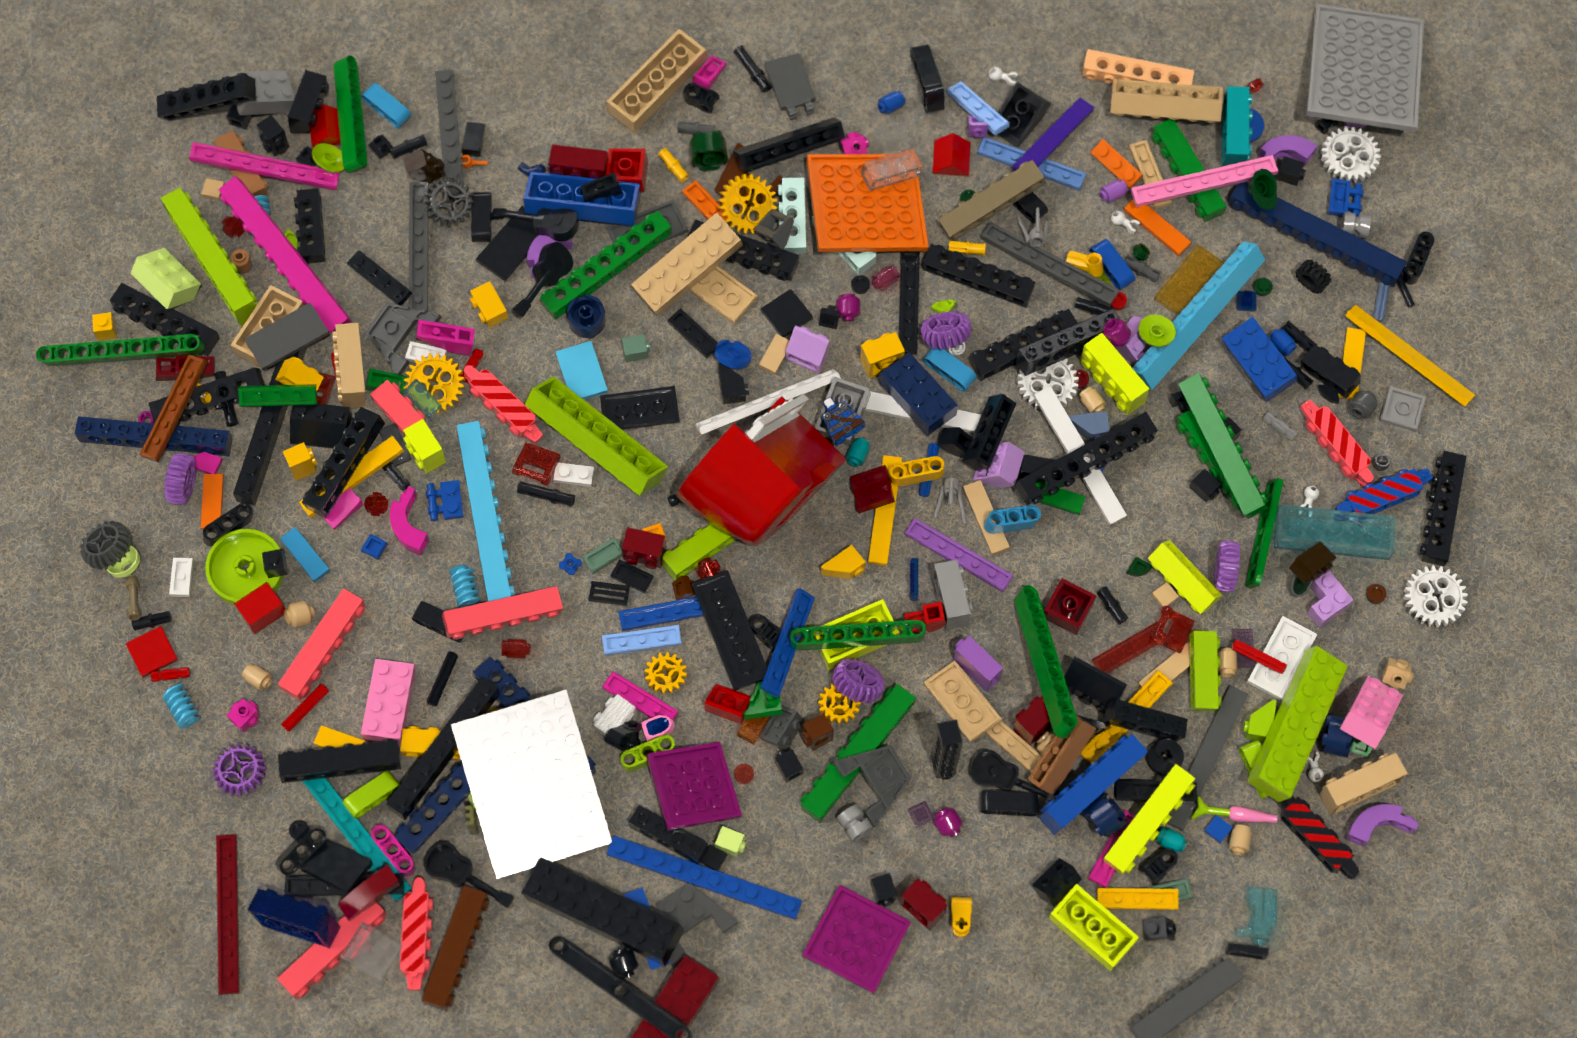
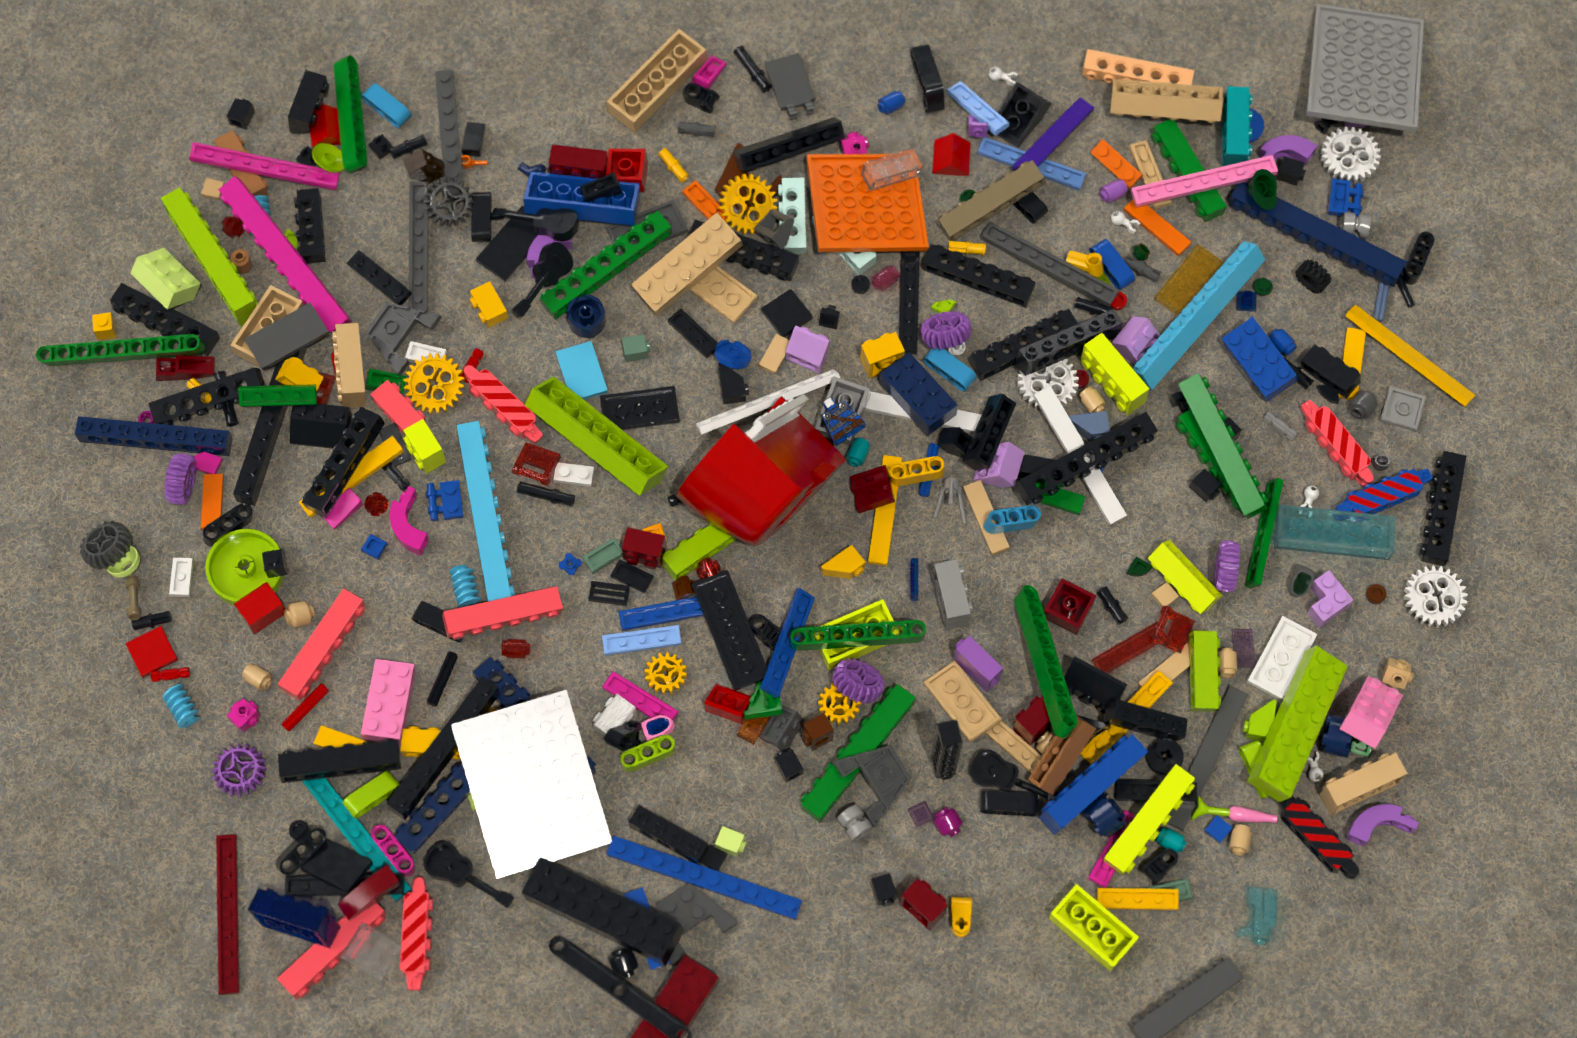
(173, 408): dark orange tile -> none
(206, 97): black brick -> none
(272, 136): black brick -> none
(273, 94): light grey brick -> none
(301, 461): yellow brick -> none
(304, 554): dark azure tile -> none
(422, 398): clear light blue tile -> none
(446, 336): dark pink slope -> none
(455, 948): reddish brown brick -> none
(471, 817): olive tile -> none
(694, 786): magenta plate -> none
(708, 150): dark green brick -> none
(744, 774): clear red tile -> none
(848, 306): magenta head -> none
(856, 939): magenta plate -> none
(931, 615): red brick -> none
(952, 550): medium lavender tile -> none
(1036, 236): light grey plant -> none
(1056, 882): black brick -> none
(1117, 332): magenta head -> none
(1157, 324): lime dish -> none
(1159, 929): black bracket -> none
(1247, 951): black tile -> none
(1255, 85): clear red tile -> none
(1259, 656): red axle -> none
(1299, 336): black pin -> none
(1313, 563): dark brown brick -> none

